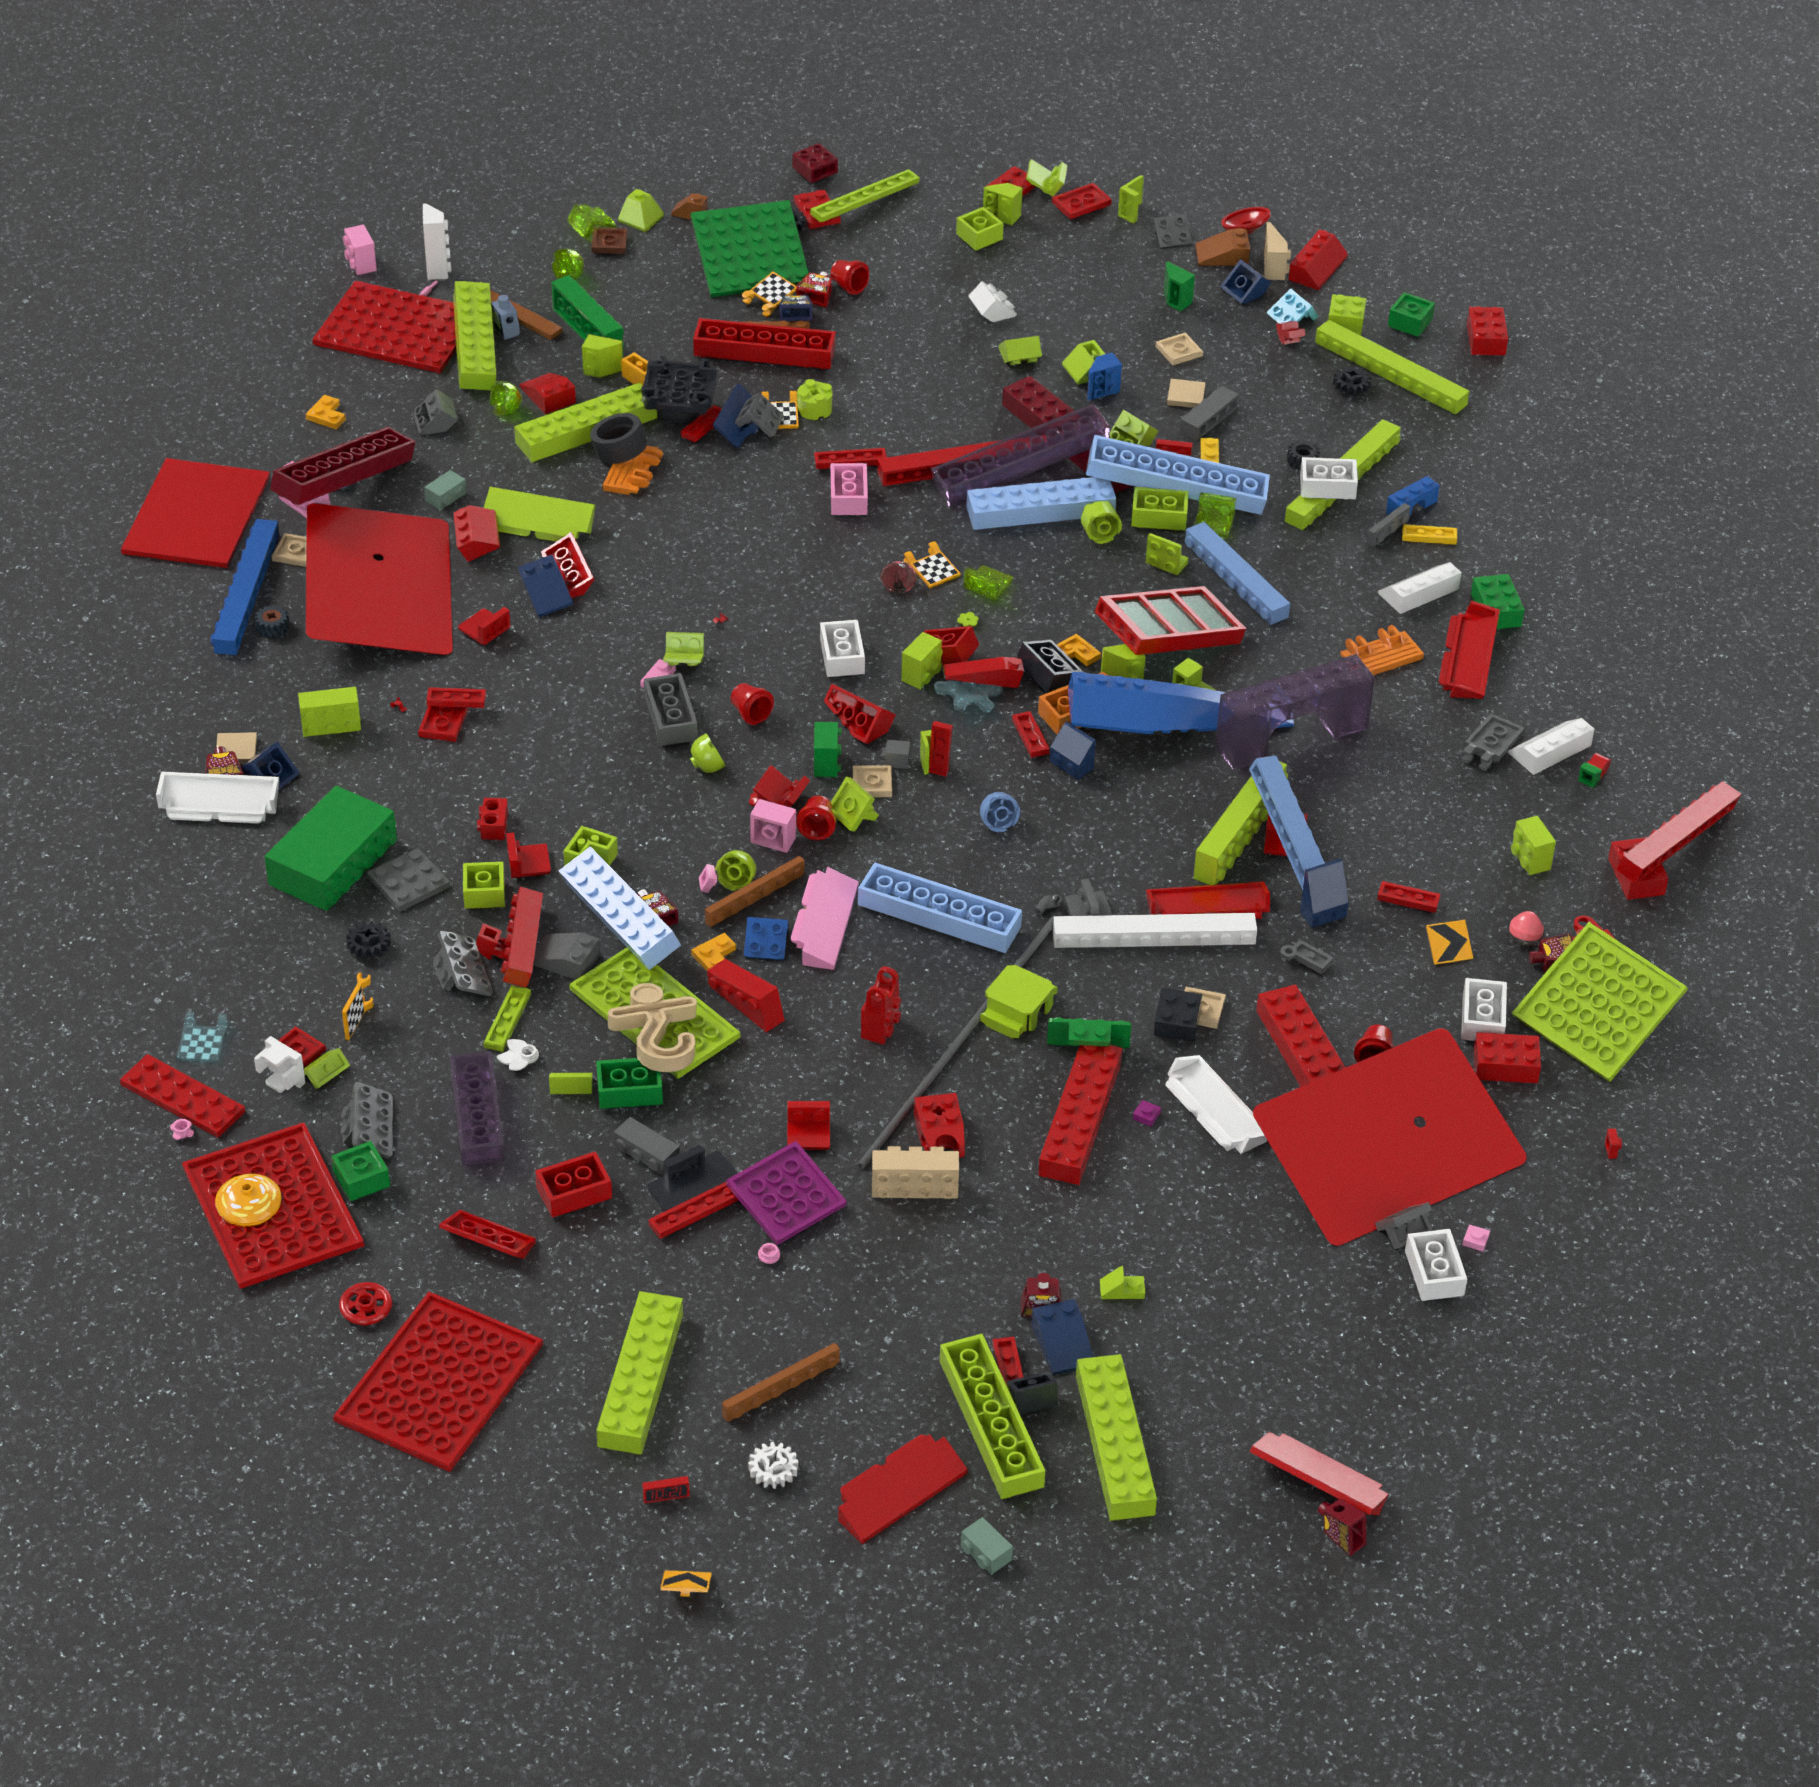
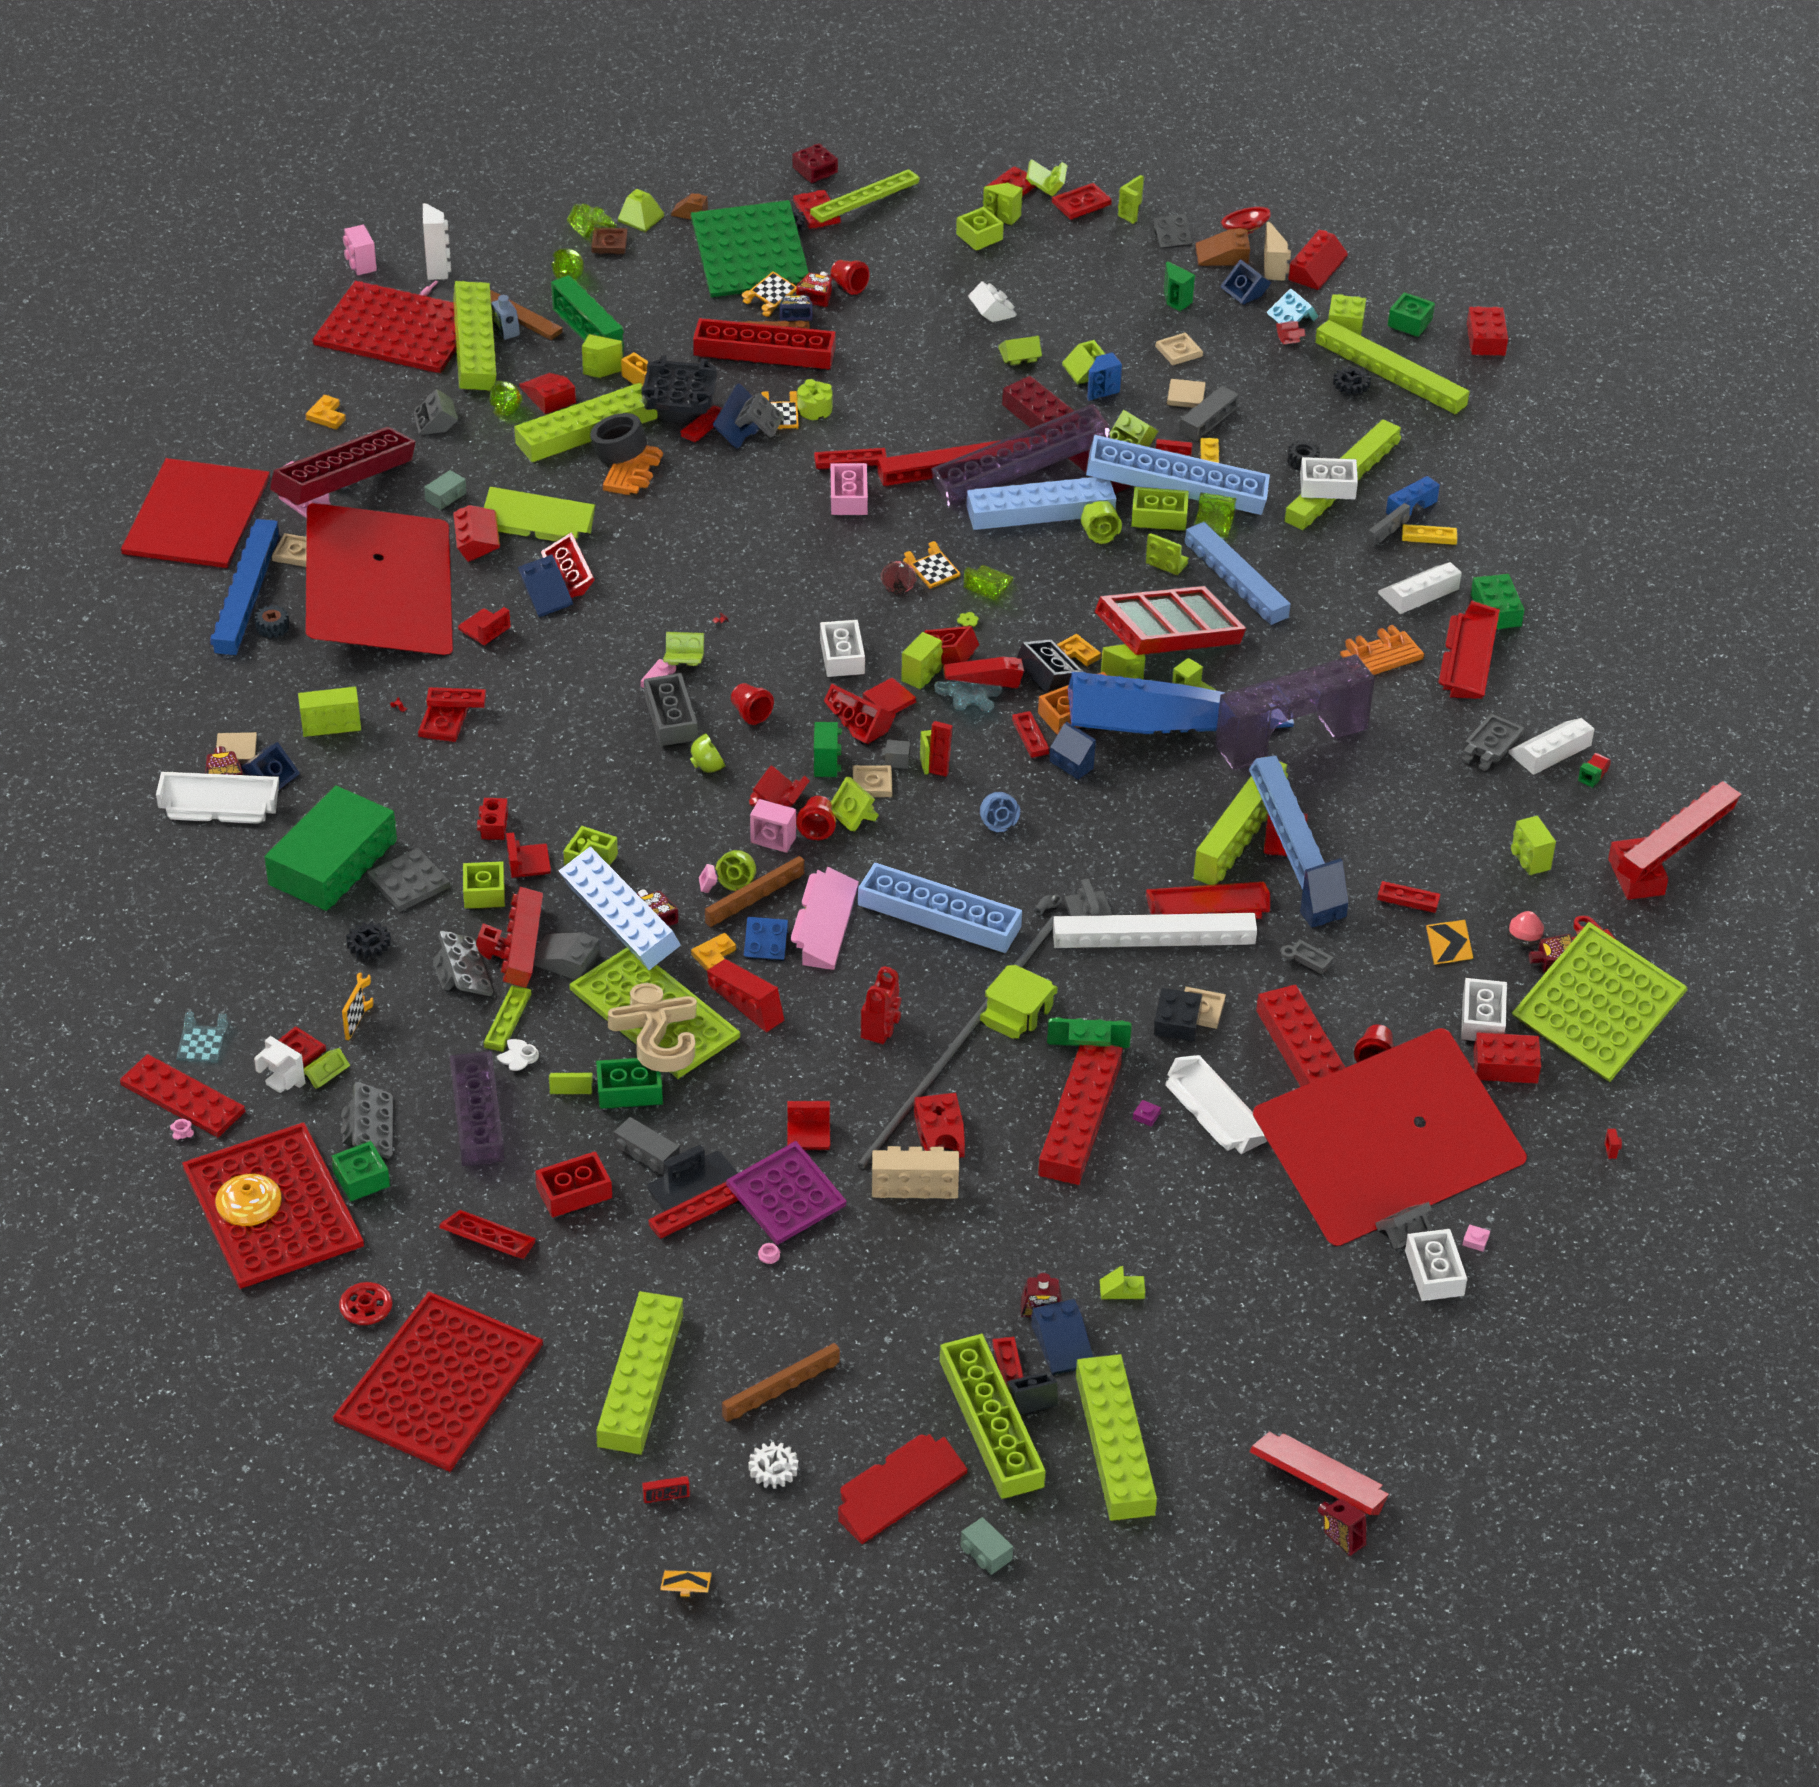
(890, 696): none -> red tile

